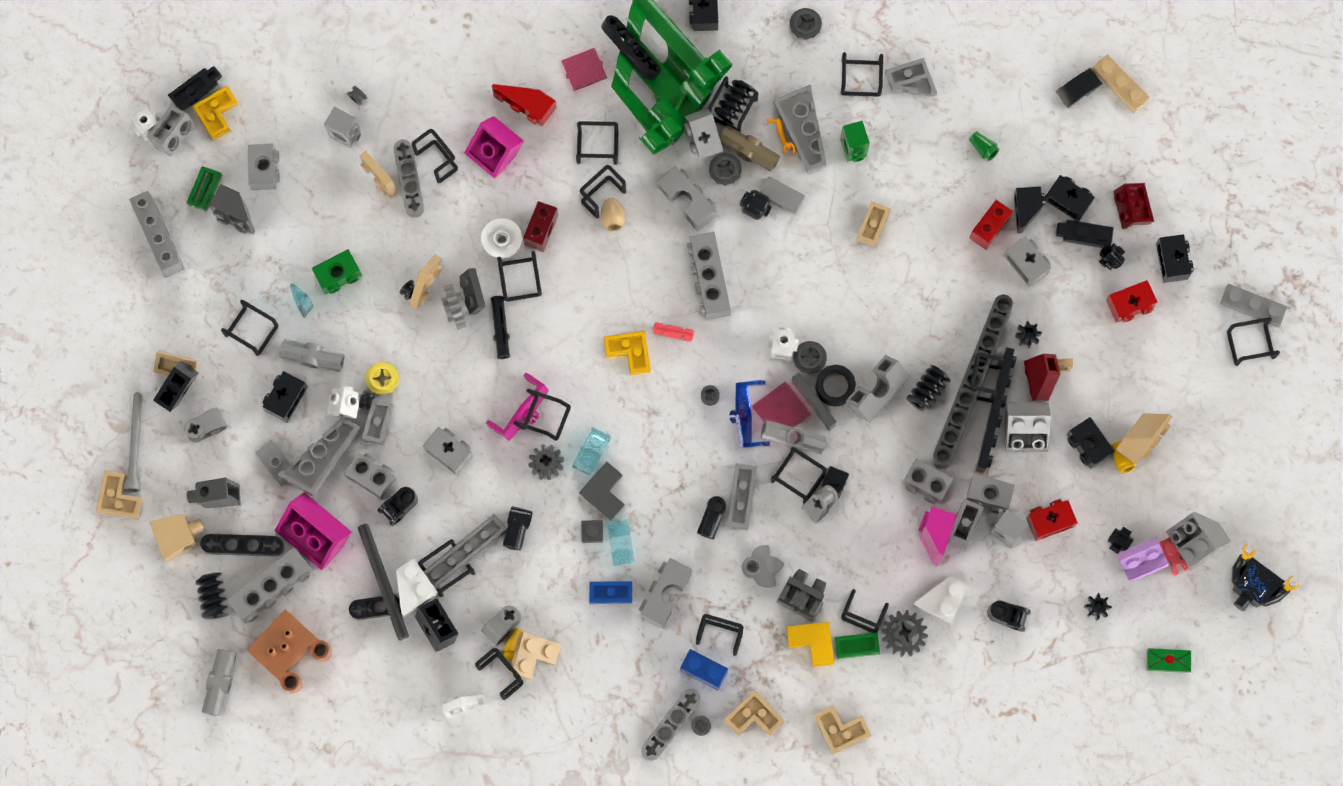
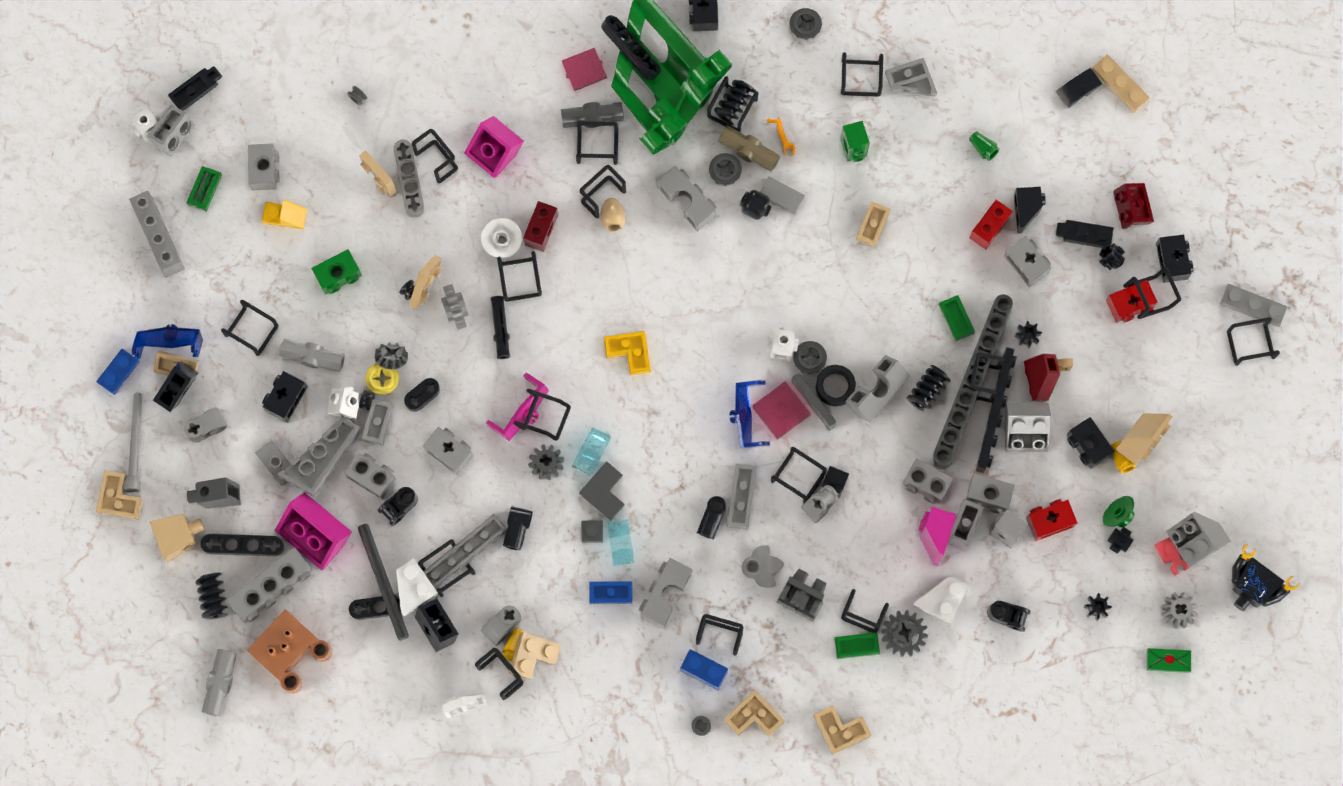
(117, 371): none -> blue plate
(167, 338): none -> clear blue piece
(210, 111): yellow tile -> none
(231, 209): dark grey slope -> none
(284, 215): none -> yellow slope
(302, 300): clear light blue slope -> none
(342, 127): light grey brick -> none
(390, 362): none -> dark grey gear
(425, 398): none -> black beam
(472, 291): dark grey plate -> none
(529, 101): red slope -> none
(592, 112): none -> dark grey piece
(673, 331): coral axle -> none
(674, 727): light grey beam -> none
(707, 244): light grey brick -> none
(710, 142): light grey brick -> none
(716, 394): dark grey bush -> none
(802, 126): light grey wing -> none
(805, 440): light grey piece -> none
(817, 637): yellow tile -> none
(956, 318): none -> green tile
(1077, 205): black brick -> none
(1119, 512): none -> green piece
(1134, 281): none -> black piece
(1143, 559): lavender bracket -> none
(1171, 607): none -> light grey gear

